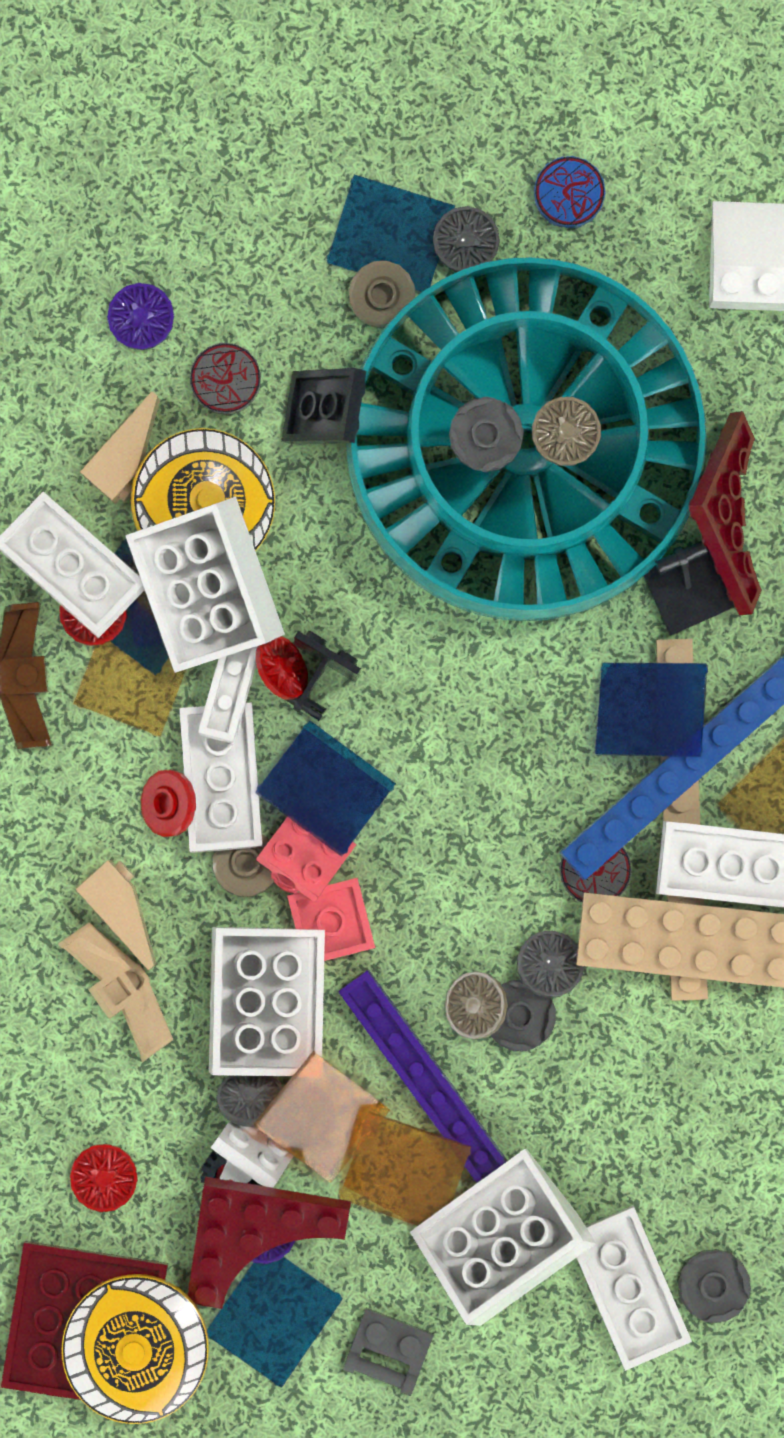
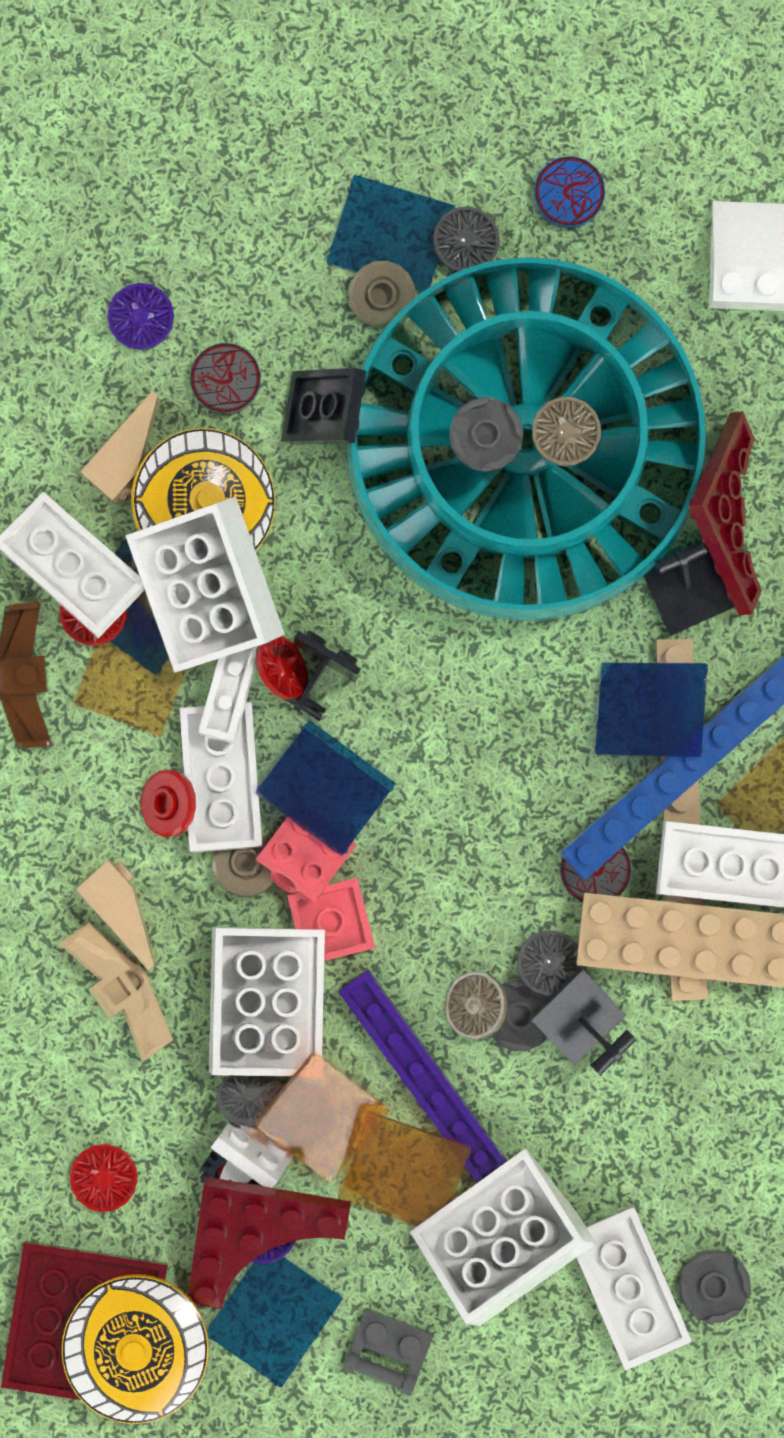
(580, 1018): none -> plate

